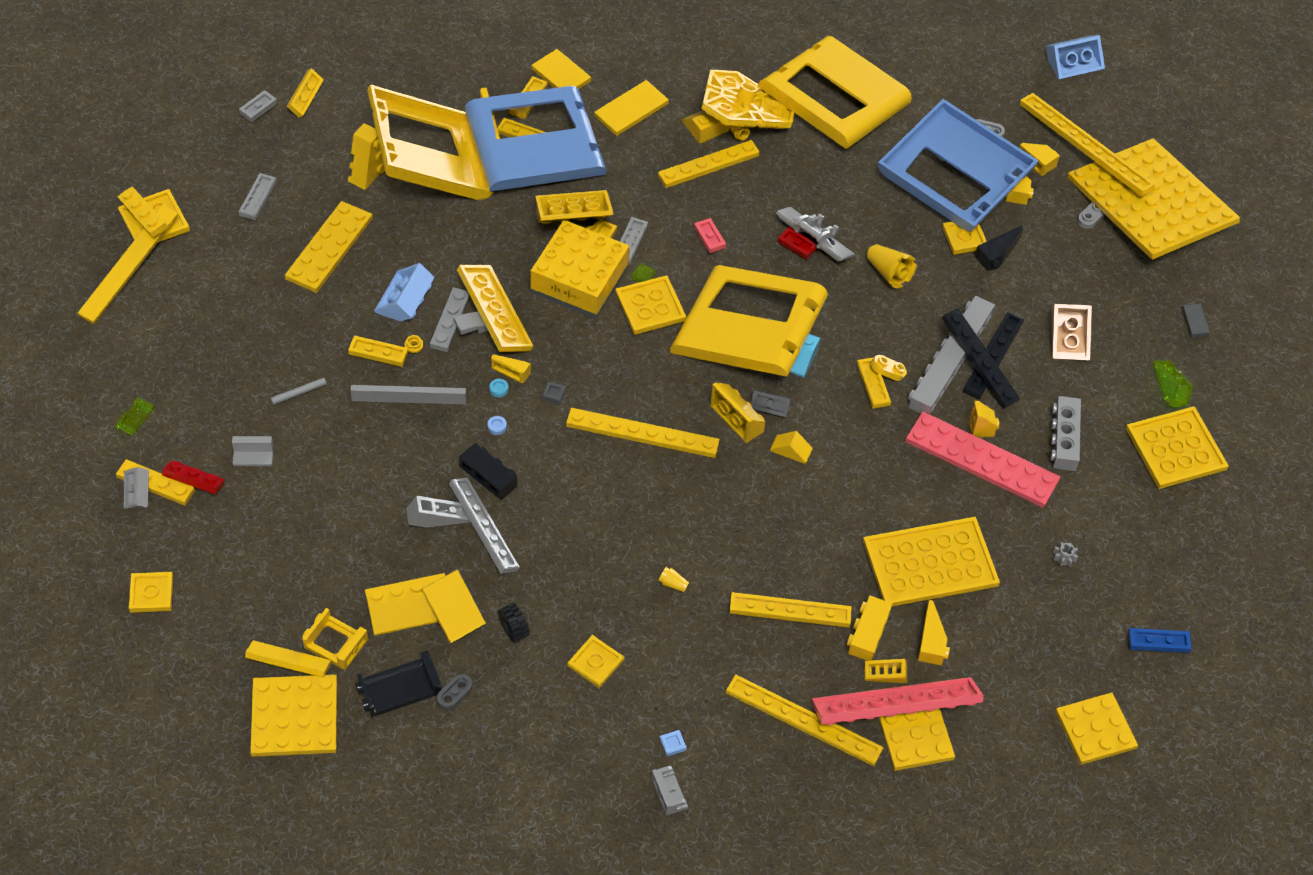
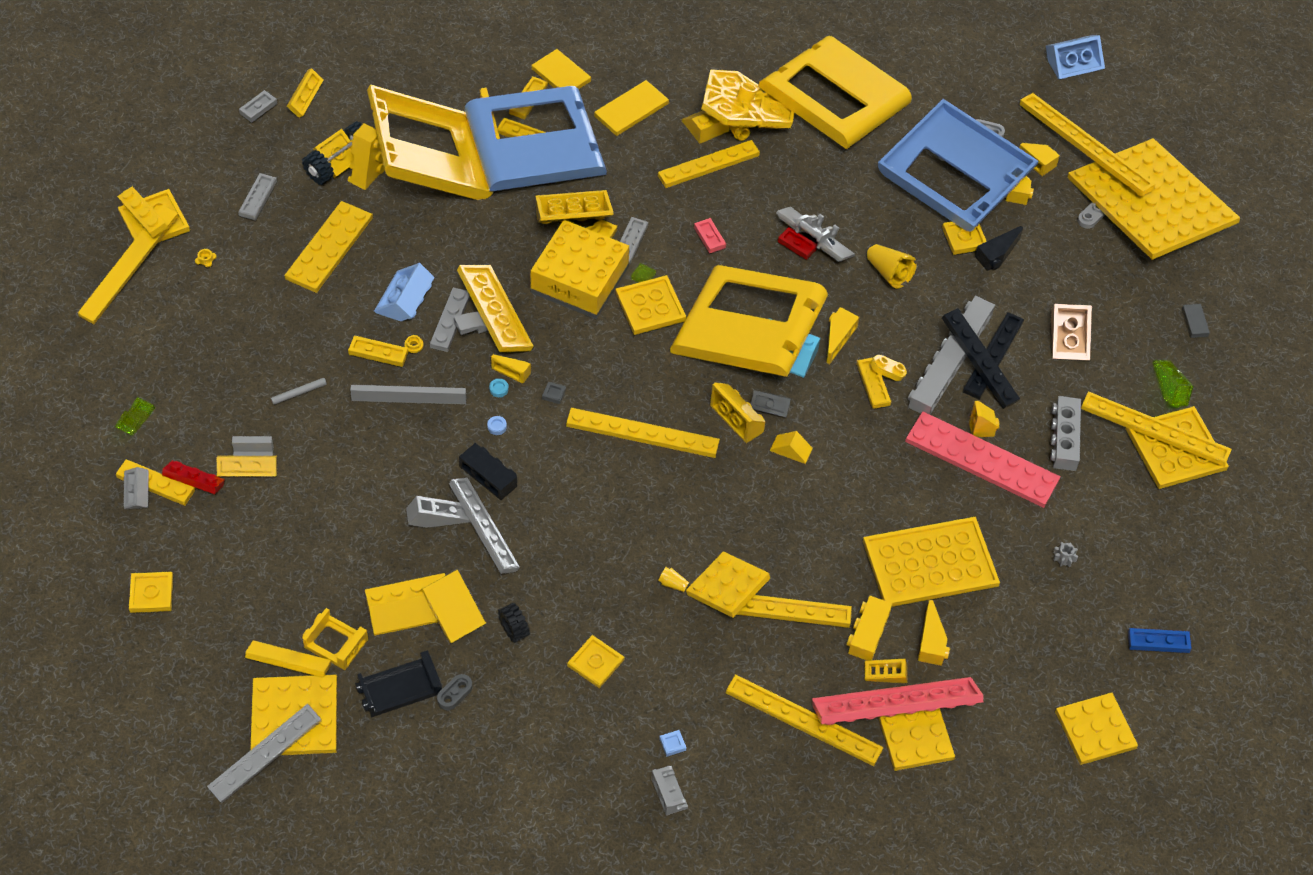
(205, 253): none -> yellow plate
(246, 465): none -> yellow plate
(264, 753): none -> light grey tile
(331, 155): none -> plate
(728, 584): none -> yellow plate
(841, 328): none -> yellow slope
(1156, 429): none -> yellow tile

